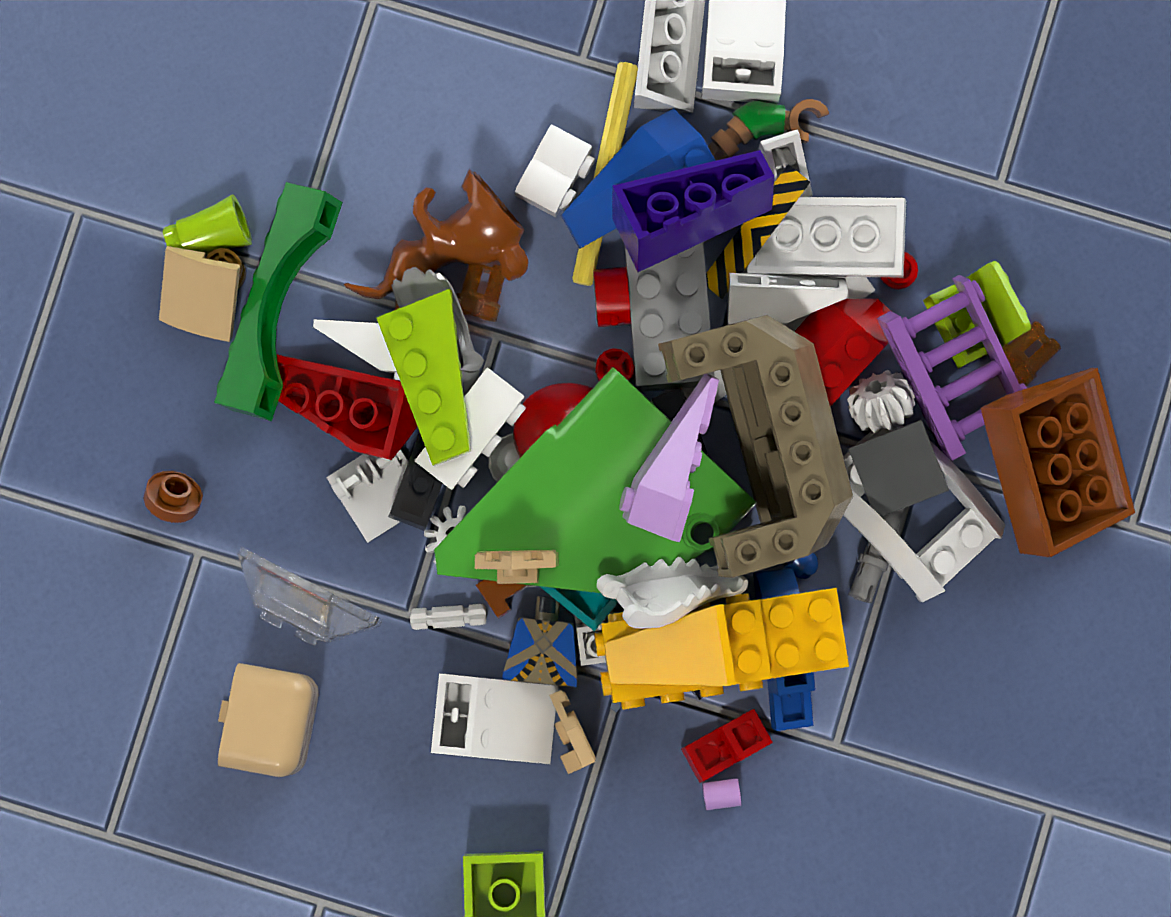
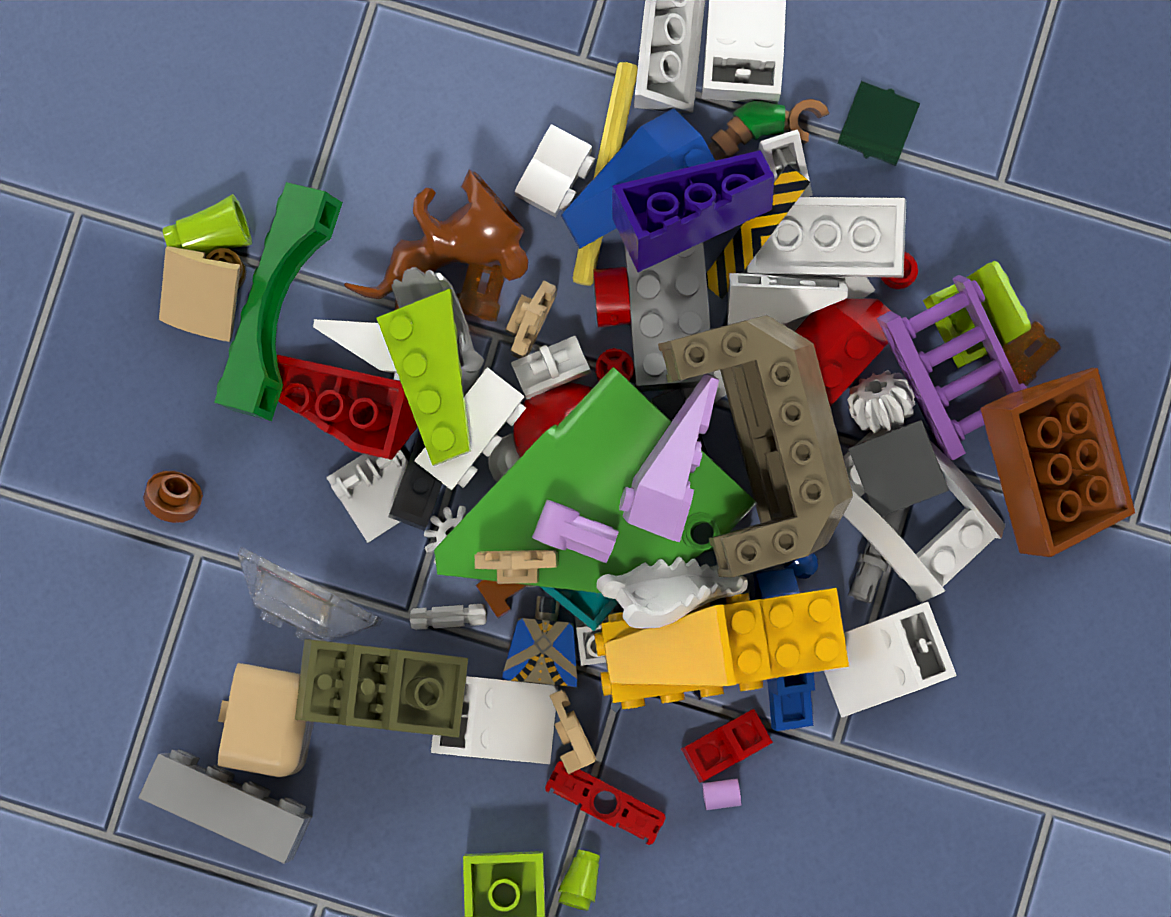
(226, 807): none -> light grey brick
(381, 688): none -> olive slope
(529, 318): none -> tan plate
(550, 367): none -> white hips
(566, 529): none -> lavender piece
(580, 881): none -> lime cone
(630, 812): none -> red piece
(878, 123): none -> clear green piece
(890, 660): none -> white slope

